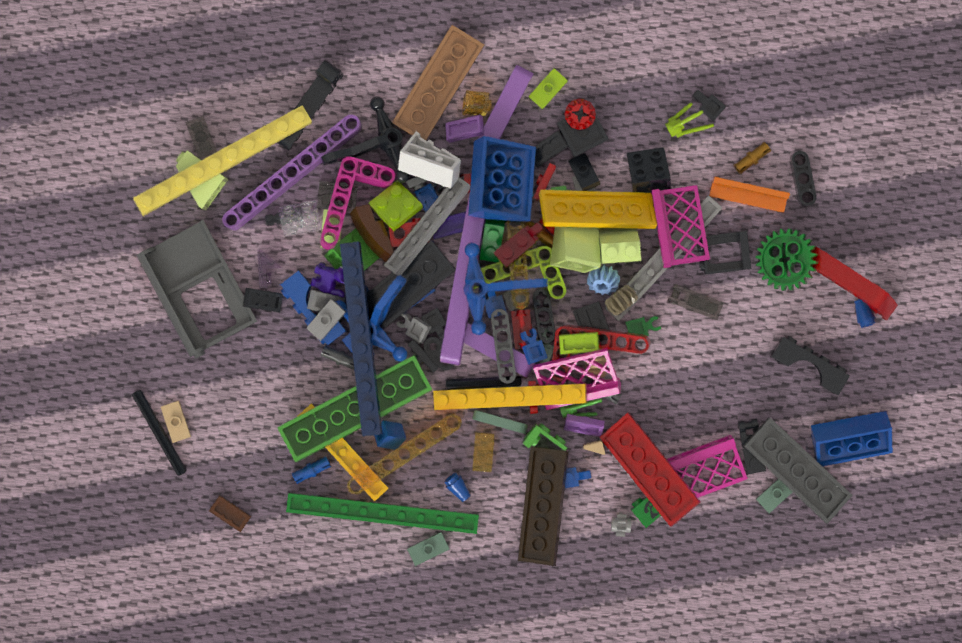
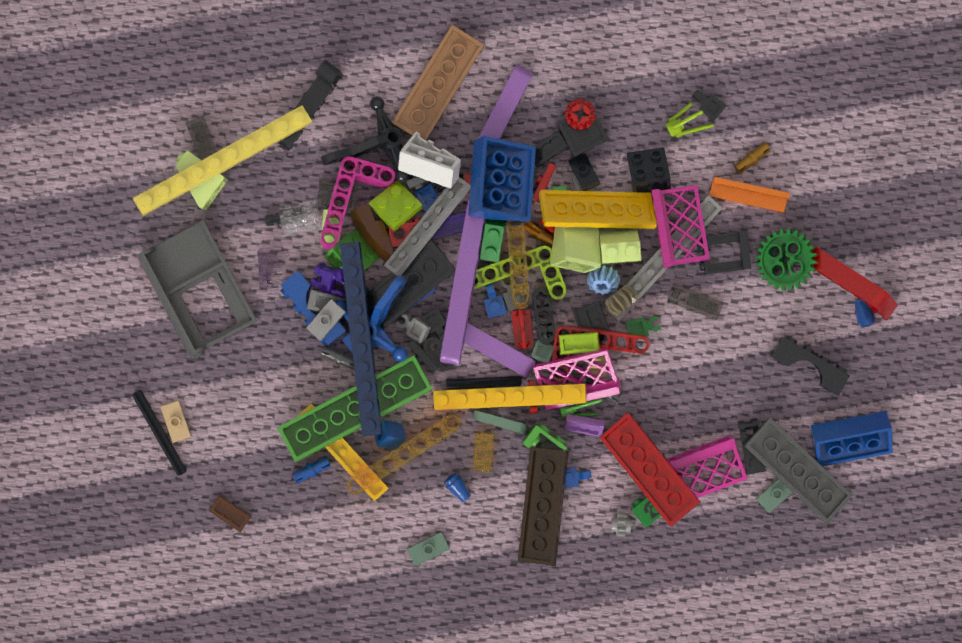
(262, 300): black plate -> none
(282, 174): medium lavender beam -> none
(382, 513): green plate -> none
(464, 128): medium lavender plate -> none
(475, 276): blue piece -> none
(480, 98): clear yellow brick -> none
(507, 345): dark grey beam -> none
(518, 244): dark red hinge -> none
(533, 350): blue plate -> none
(548, 88): lime plate -> none
(596, 446): tan slope -> none
(805, 169): black beam -> none

